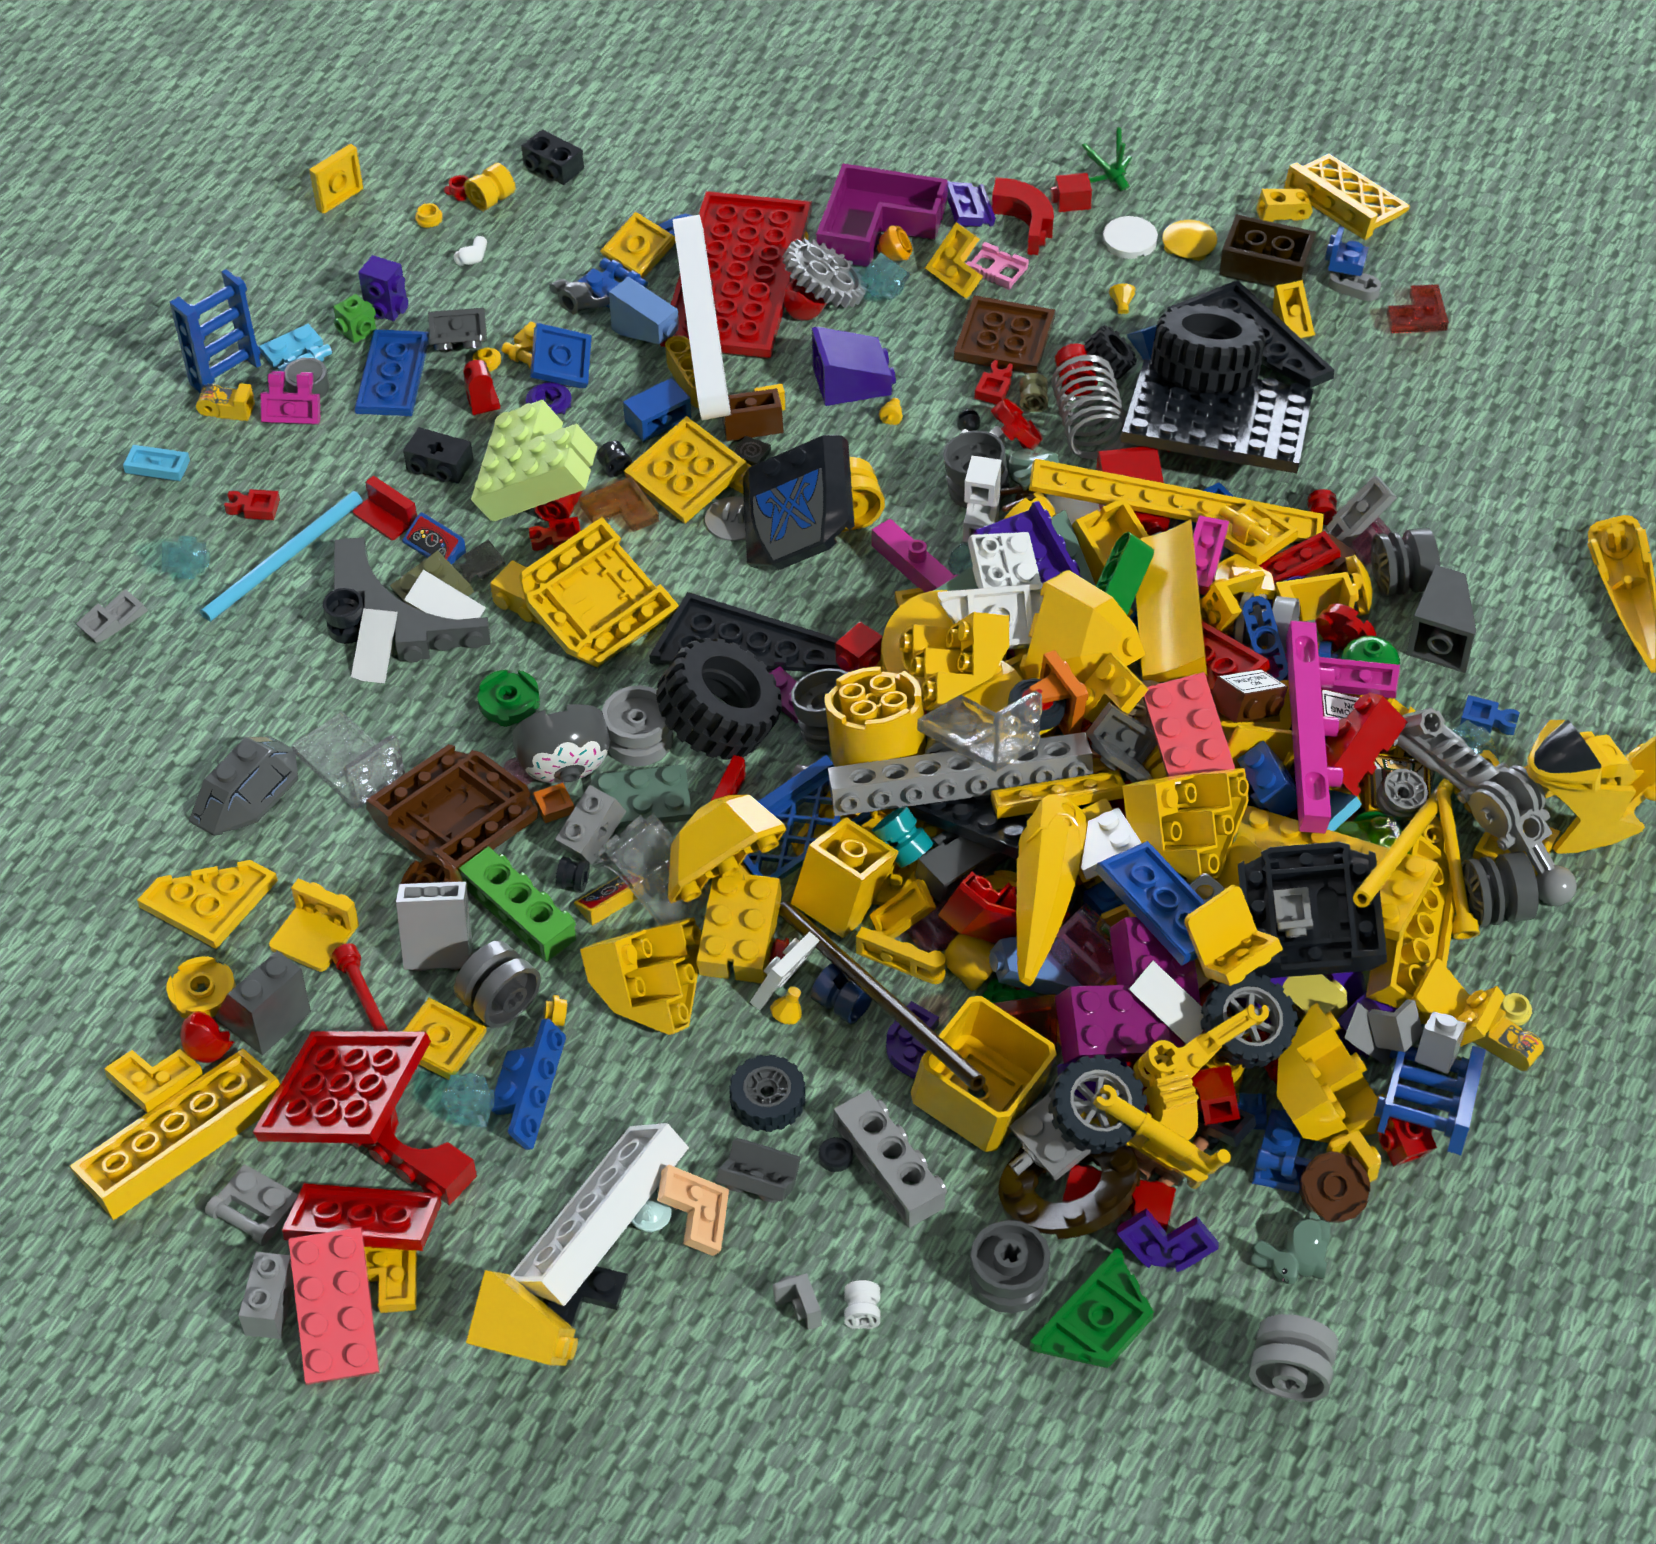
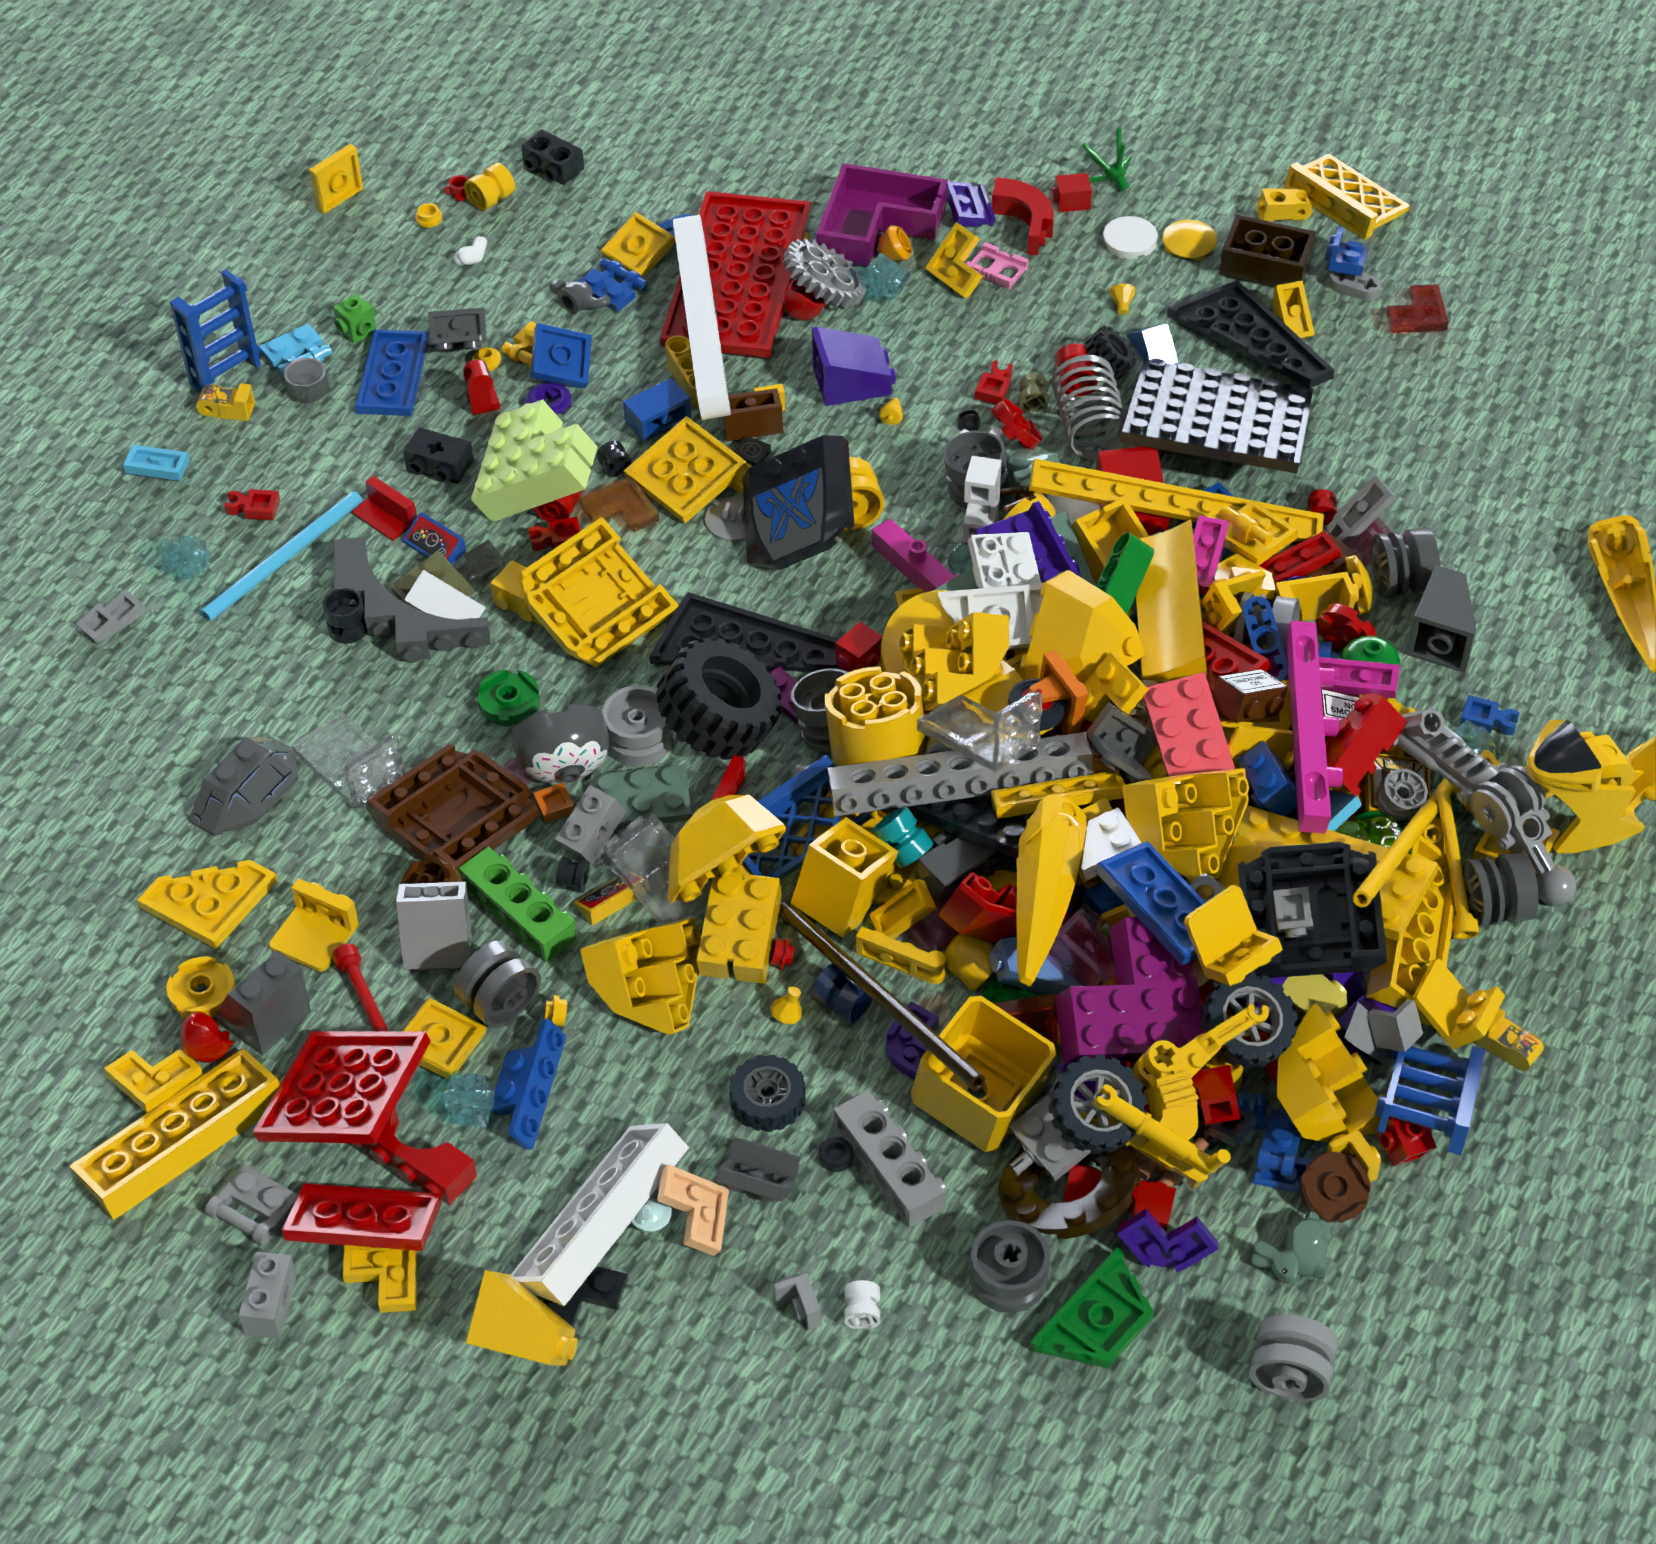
(290, 407): dark pink plate -> none
(333, 1306): coral plate -> none
(374, 645): white sticker -> none
(384, 287): dark purple brick -> none
(641, 313): medium blue slope -> none
(782, 969): white wing -> none
(1004, 333): reddish brown plate -> none
(1169, 1002): white sticker -> none
(1208, 348): black tyre -> none
(1440, 1041): light grey brick -> none
(1517, 1008): light yellow plate -> none

